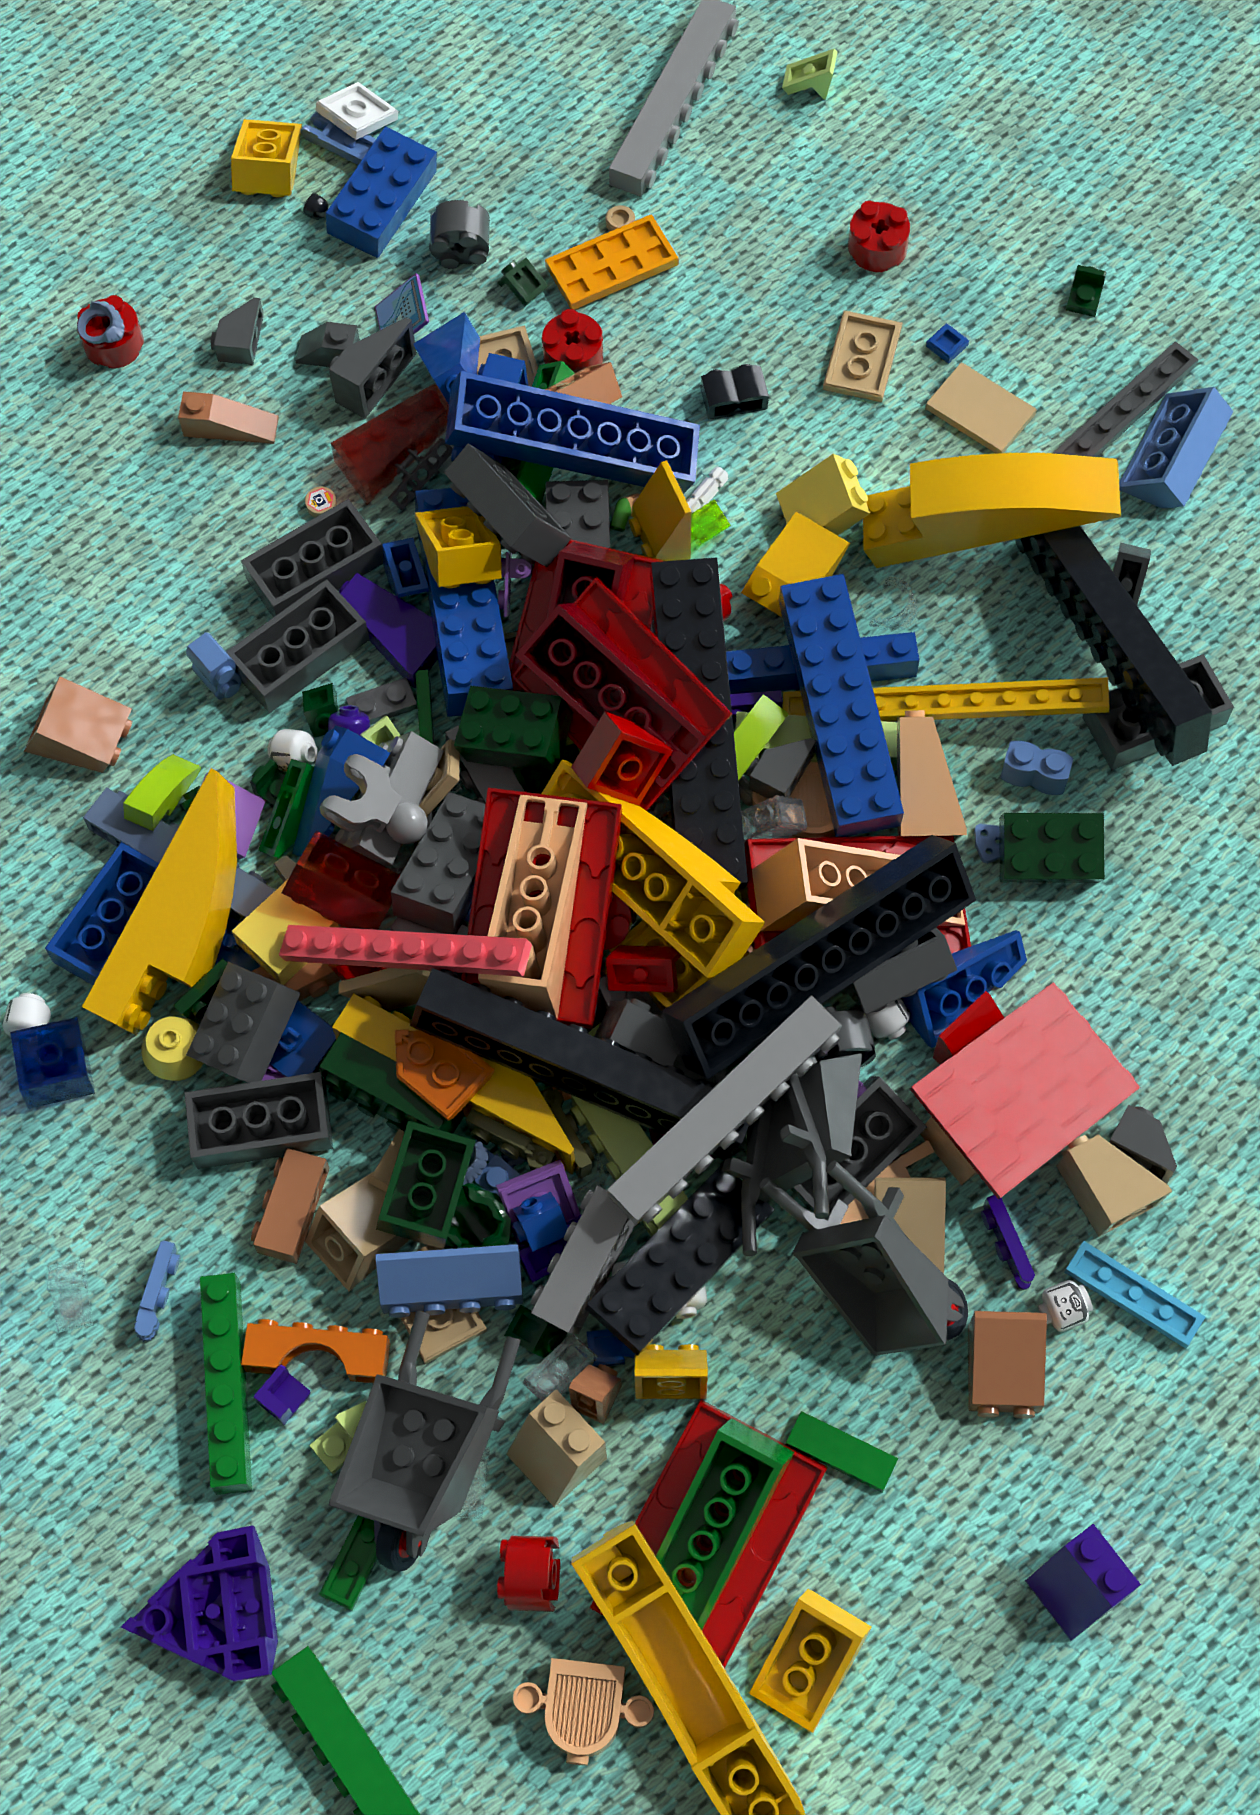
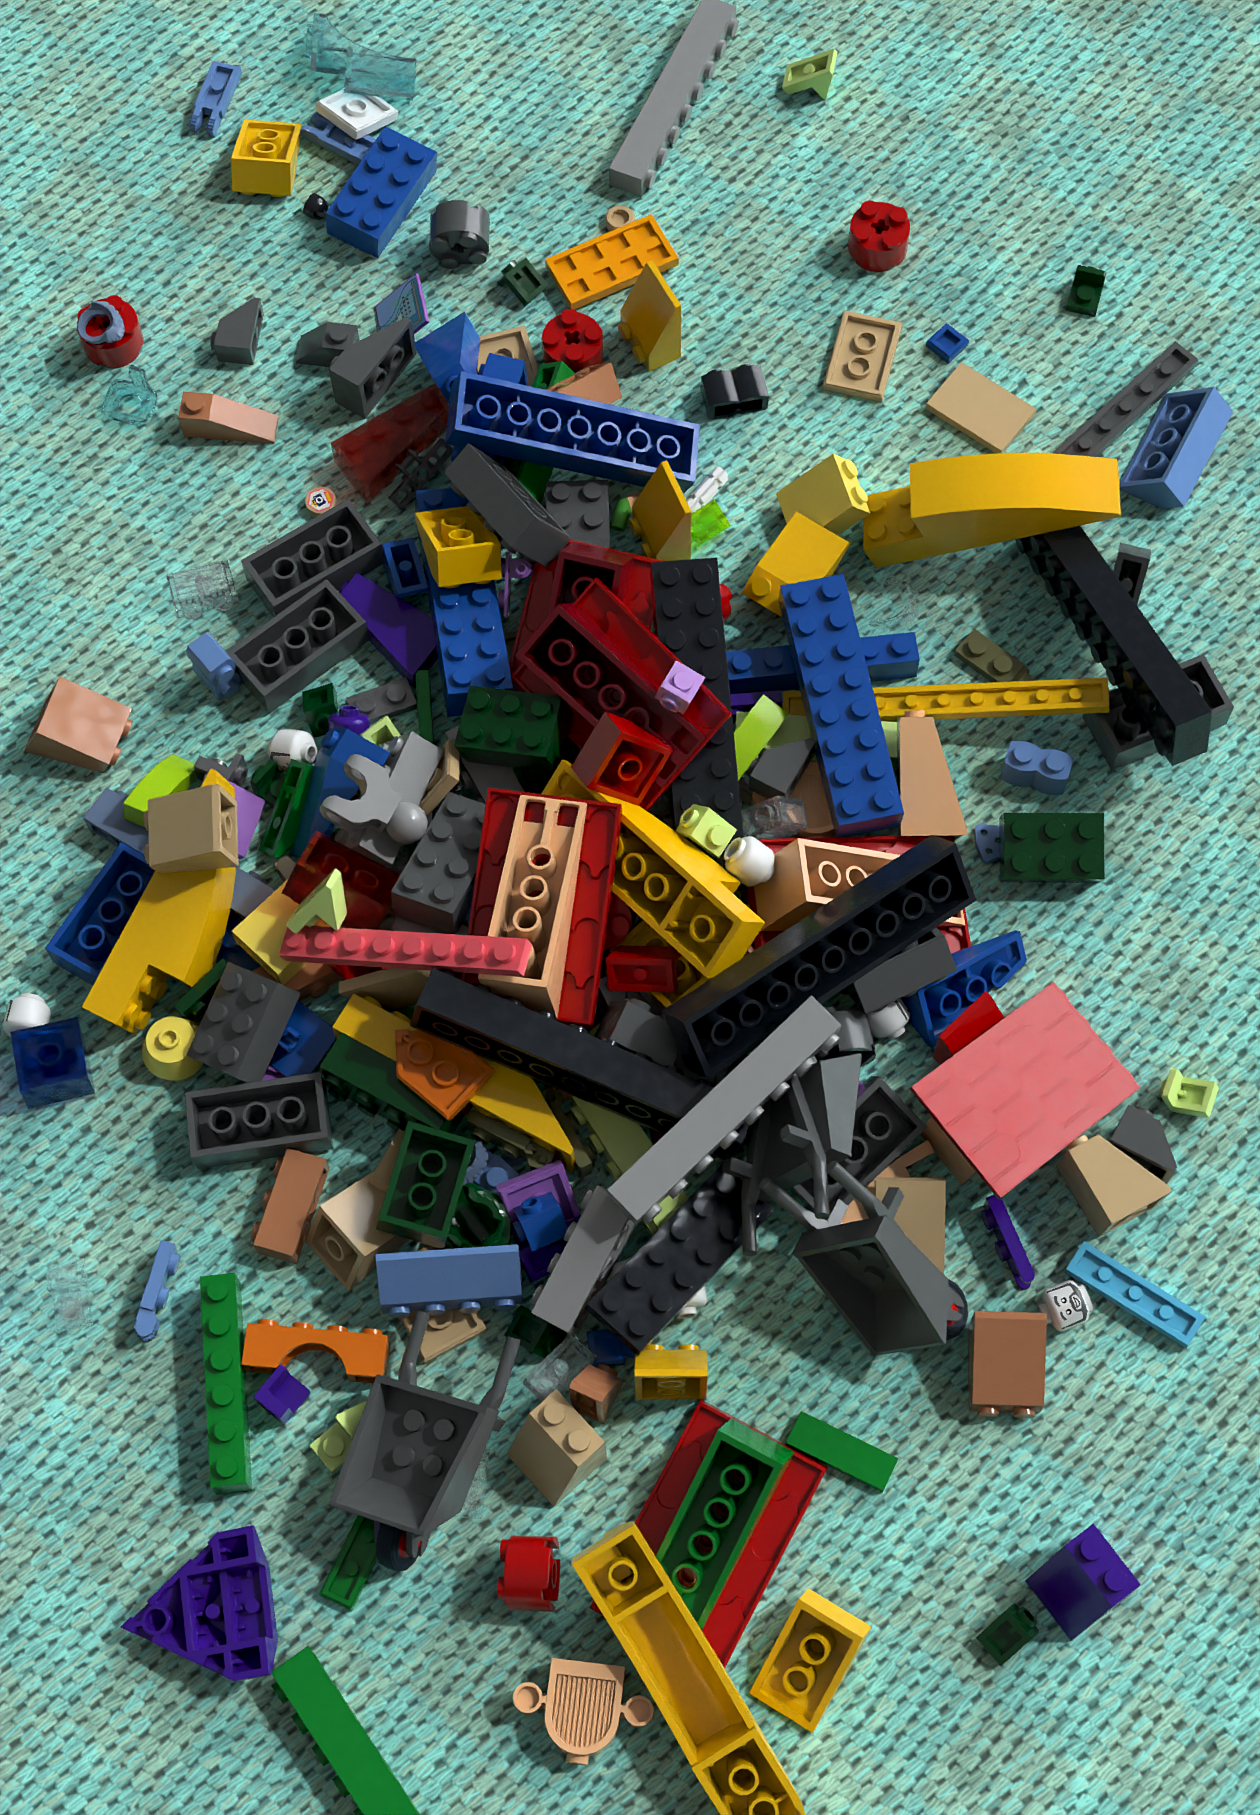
(123, 388): none -> clear light blue piece
(192, 830): none -> tan slope
(202, 590): none -> clear brick
(215, 96): none -> medium blue hinge
(234, 773): none -> flat silver bracket
(324, 902): none -> yellowish green slope
(359, 67): none -> clear light blue arch
(652, 320): none -> yellow slope
(679, 688): none -> lavender bracket
(706, 829): none -> yellowish green bracket
(749, 861): none -> white head
(991, 659): none -> olive hinge
(1008, 1633): none -> dark green bracket
(1188, 1094): none -> yellowish green bracket

